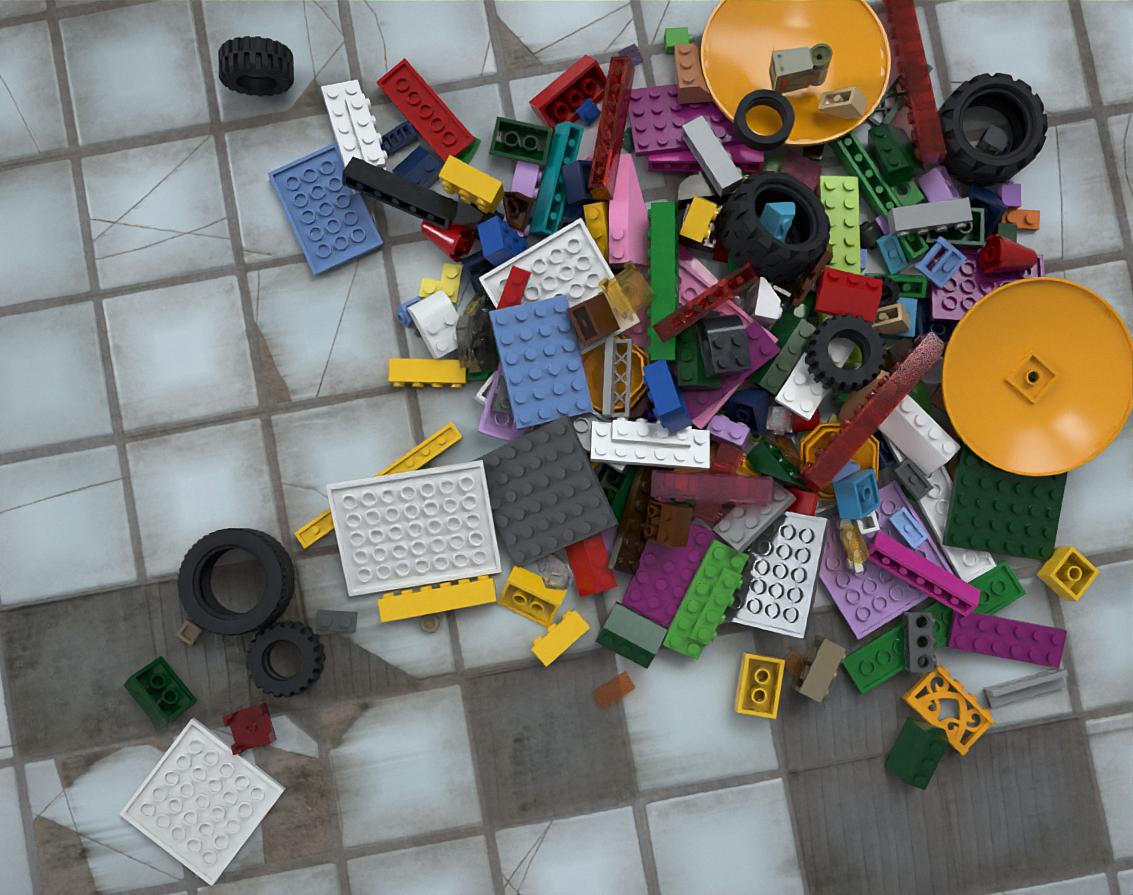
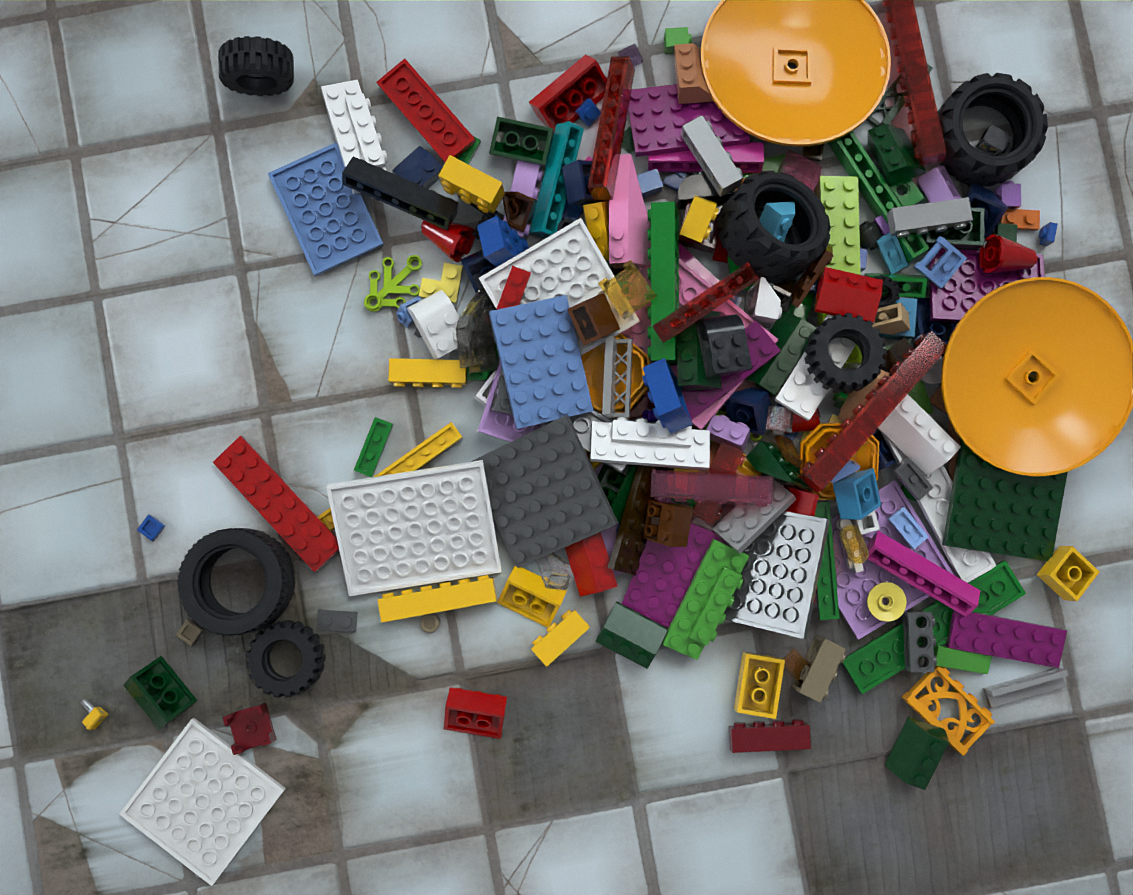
(95, 716): none -> yellow piece
(151, 527): none -> blue tile
(278, 503): none -> red plate
(373, 447): none -> green plate
(390, 284): none -> lime plant
(400, 144): dark blue slope -> none
(475, 712): none -> red slope
(614, 689): clear orange tile -> none
(650, 183): none -> medium blue brick
(674, 180): none -> blue tile
(768, 98): black tyre -> none
(769, 737): none -> dark red brick
(799, 67): olive piece -> none
(827, 586): none -> green plate
(843, 103): tan slope -> none
(896, 601): none -> light yellow dish
(962, 659): none -> bright green tile
(1047, 234): none -> blue plate

